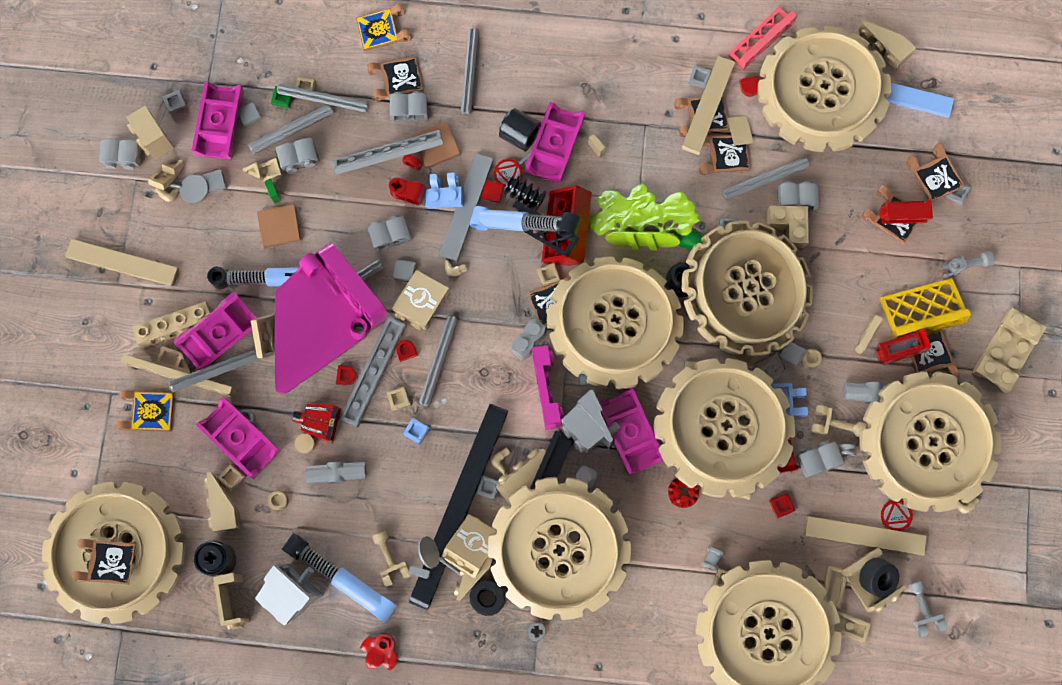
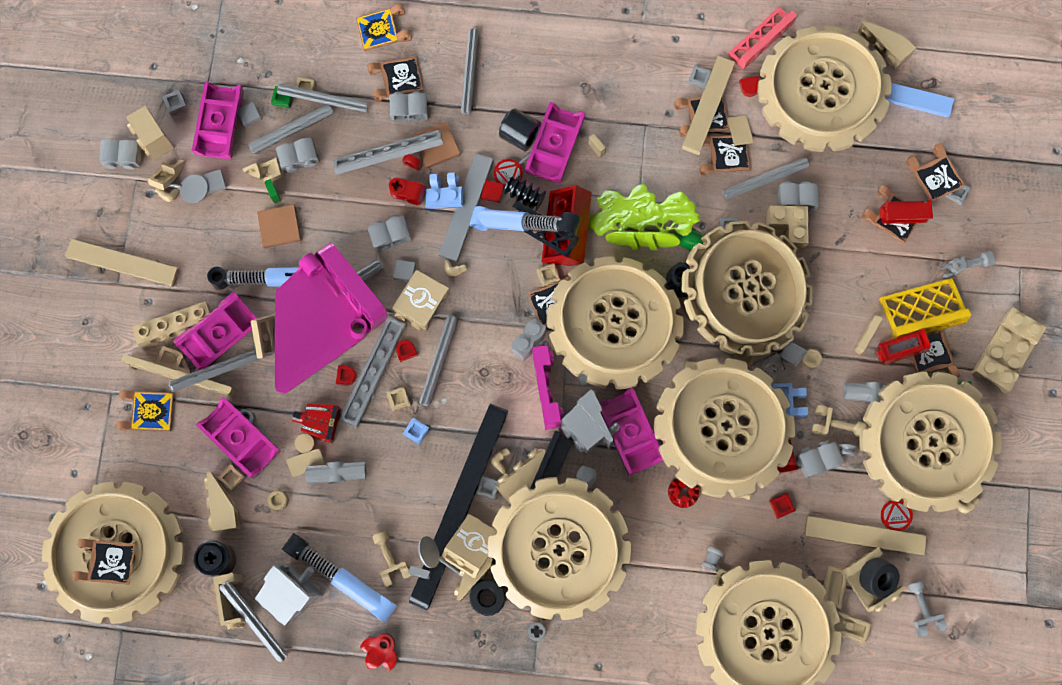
(253, 621): none -> light grey axle
(298, 464): none -> tan sticker

